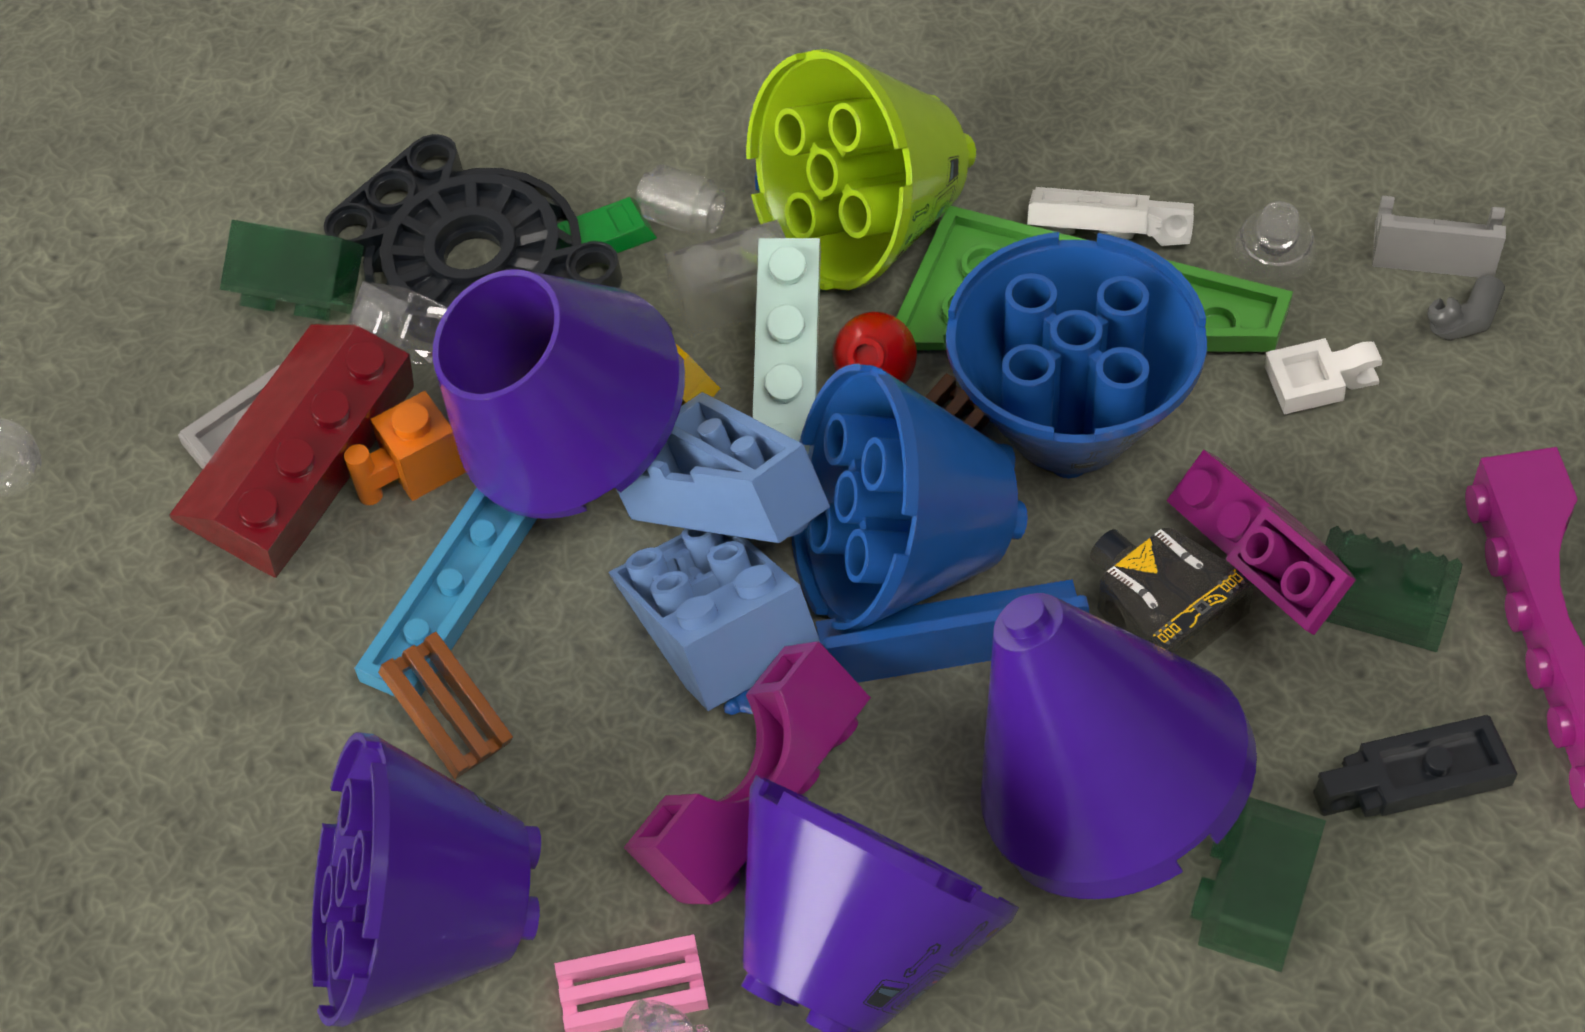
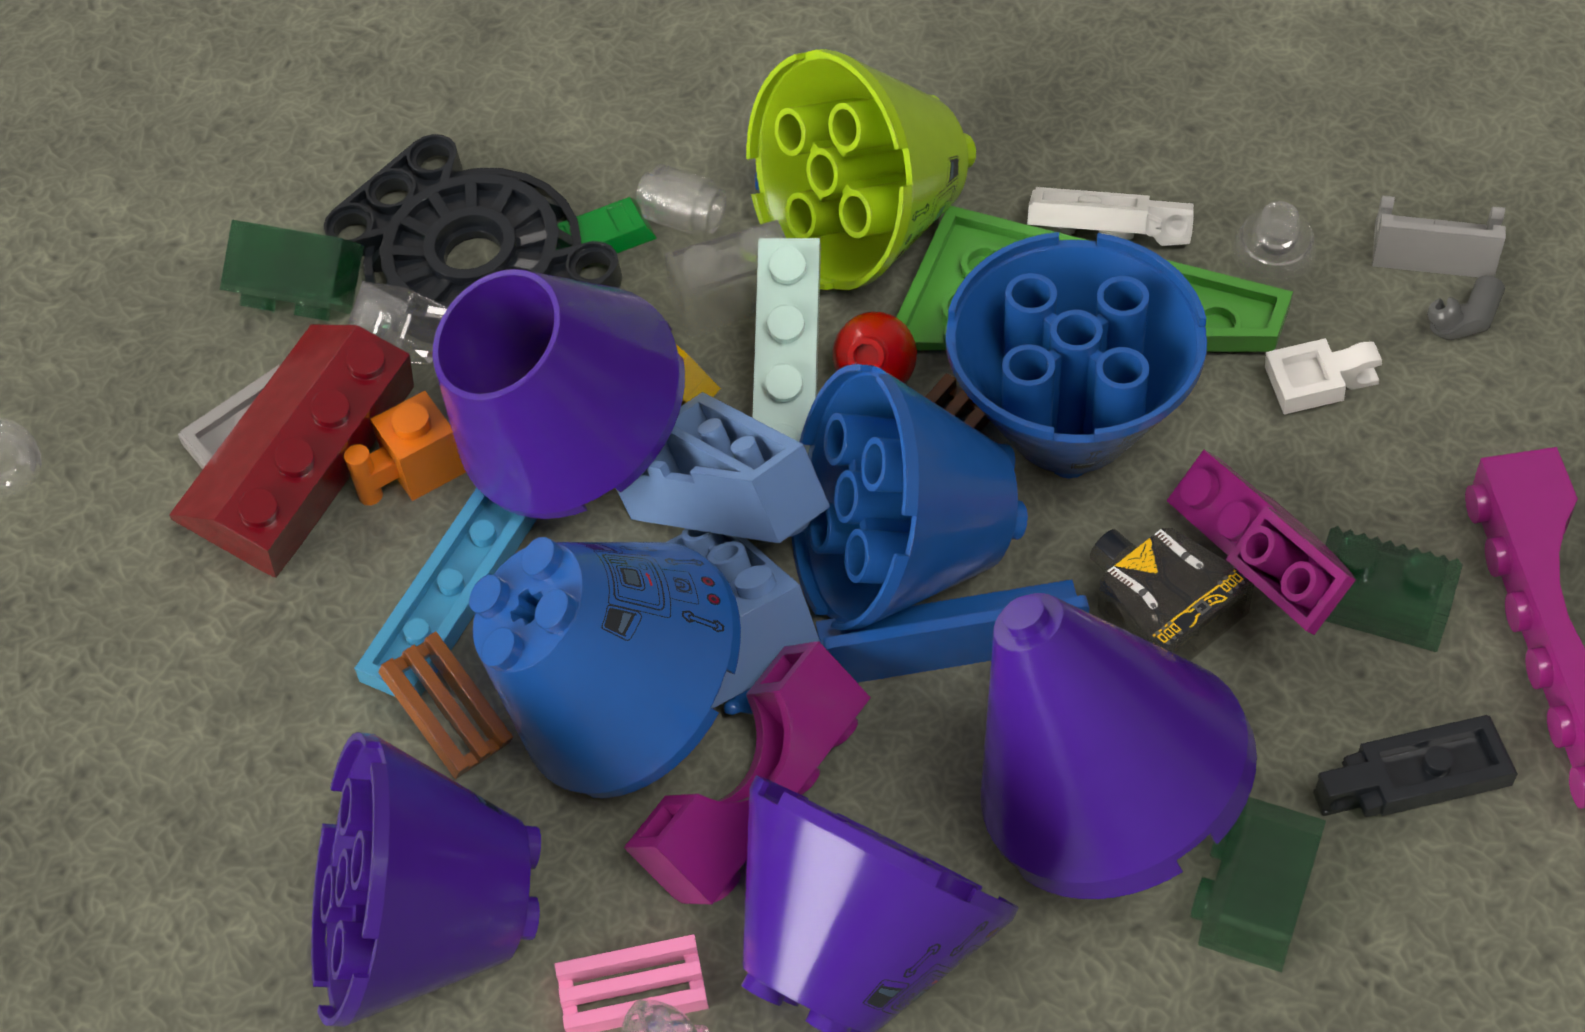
(607, 656): none -> blue cone

